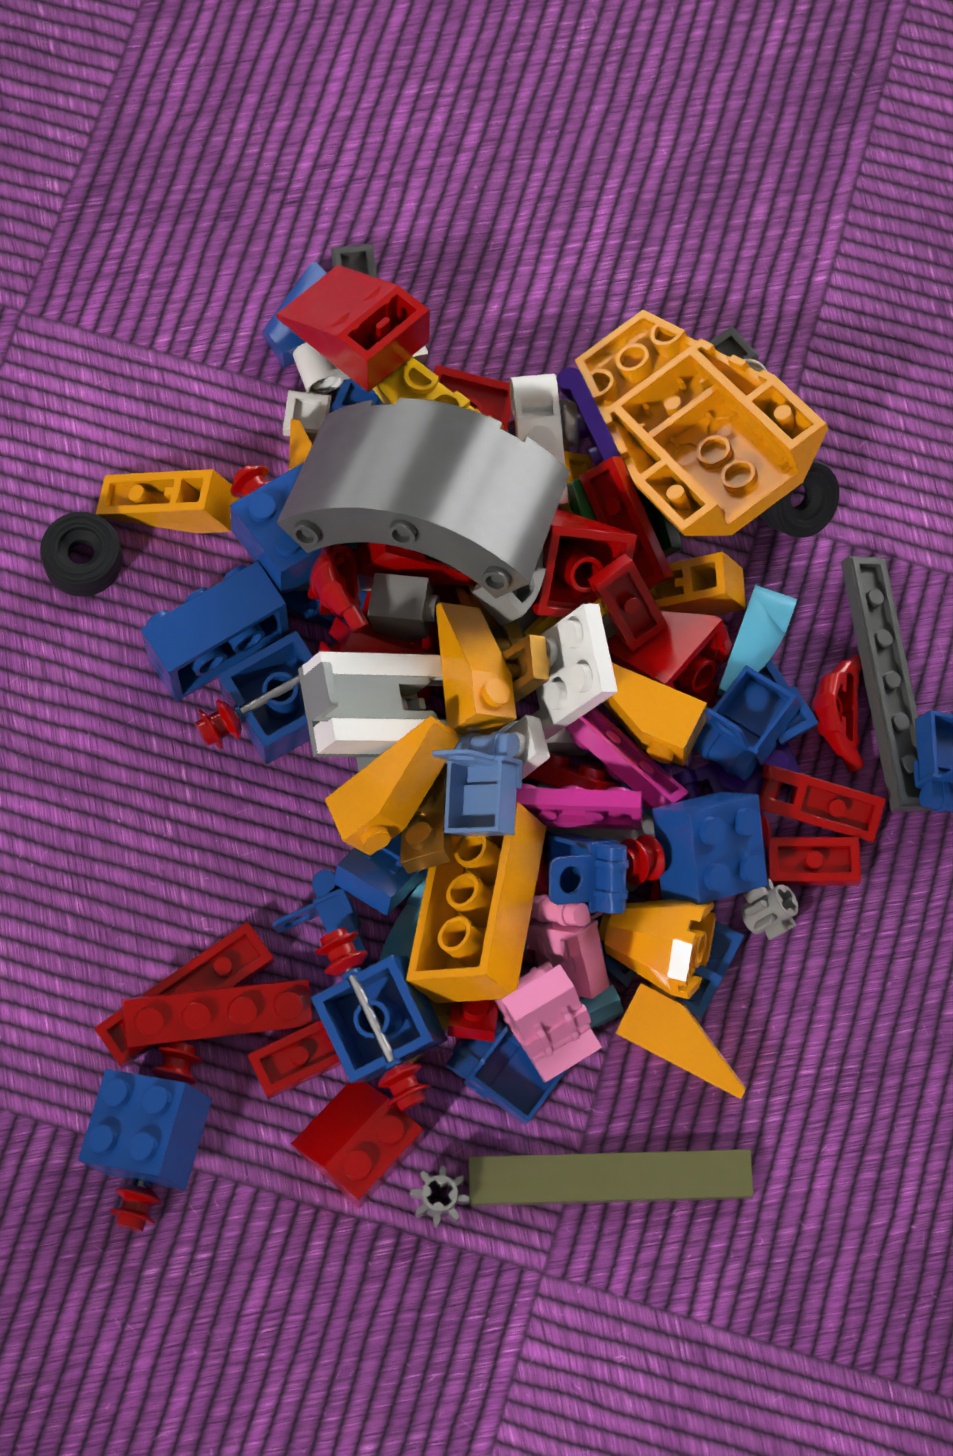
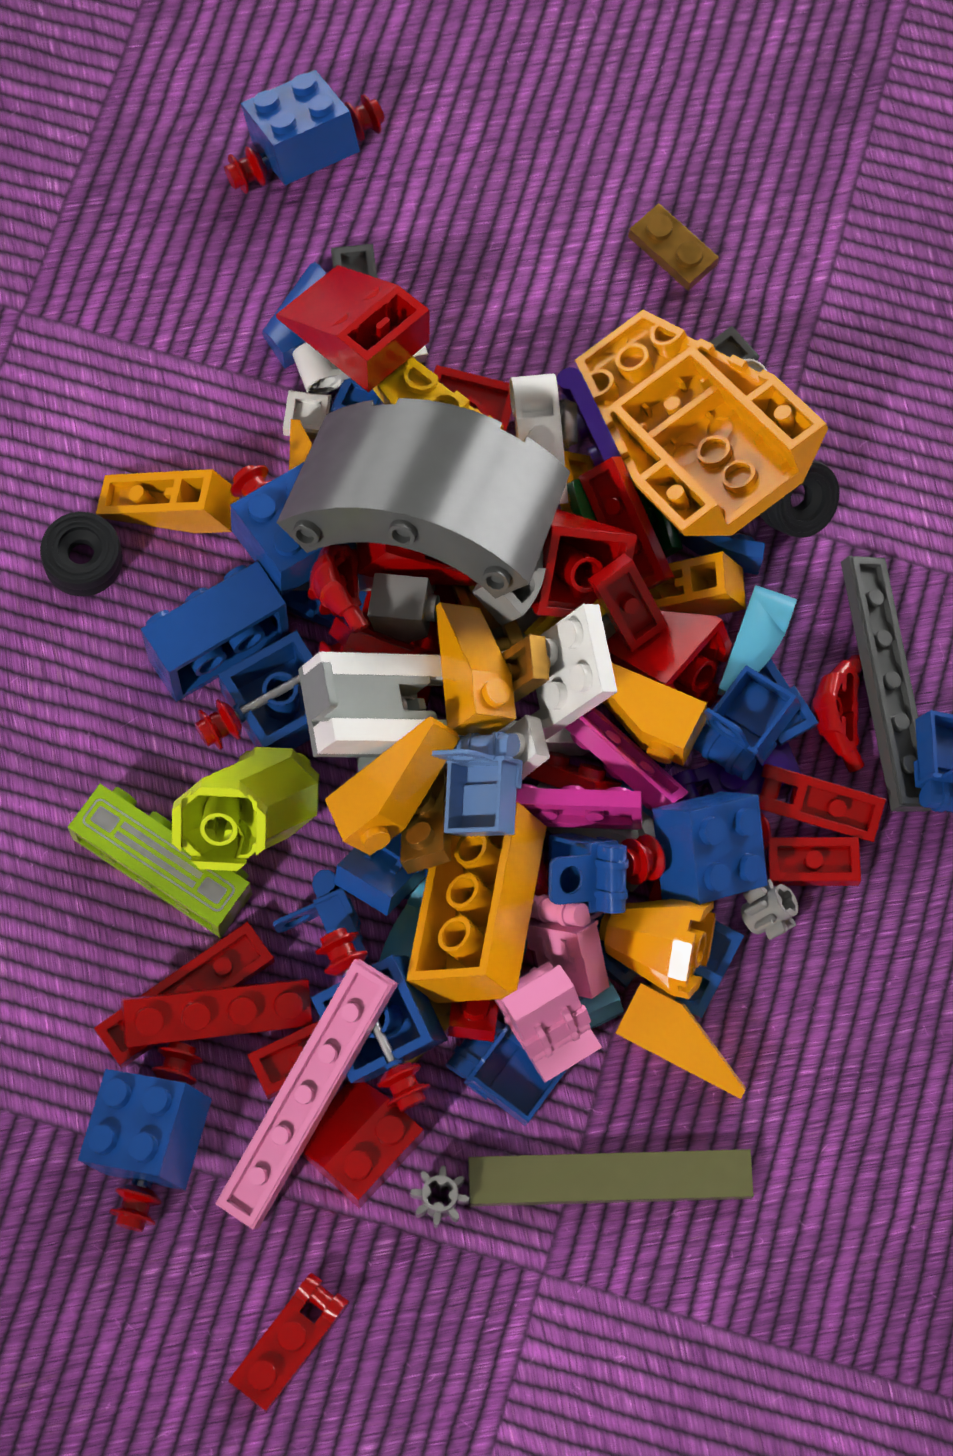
(144, 852): none -> lime brick
(245, 808): none -> neon yellow brick
(287, 1343): none -> red plate
(300, 131): none -> blue brick
(306, 1093): none -> bright pink tile
(673, 247): none -> pearl gold plate
(739, 547): none -> blue slope

